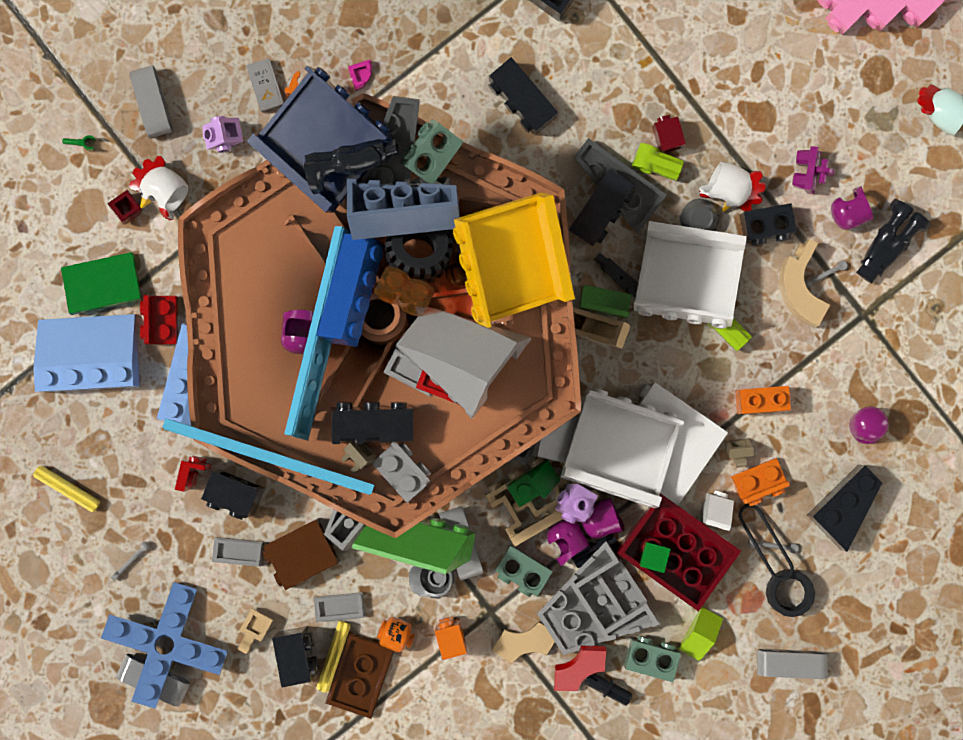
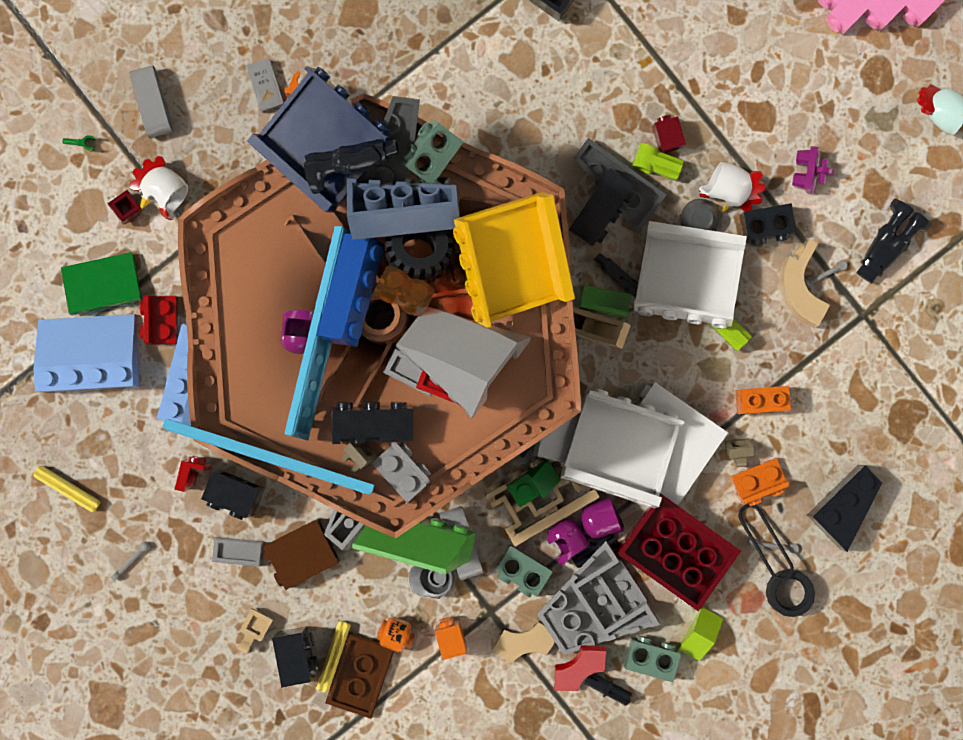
(145, 639): medium blue piece -> none
(174, 687): light grey beam -> none
(222, 134): lavender brick -> none
(339, 607): light grey tile -> none
(360, 73): dark pink tile -> none
(522, 96): black brick -> none
(575, 503): lavender brick -> none
(654, 557): green tile -> none
(717, 510): white slope -> none
(792, 664): light grey beam -> none
(851, 213): magenta helmet -> none
(869, 425): magenta helmet -> none

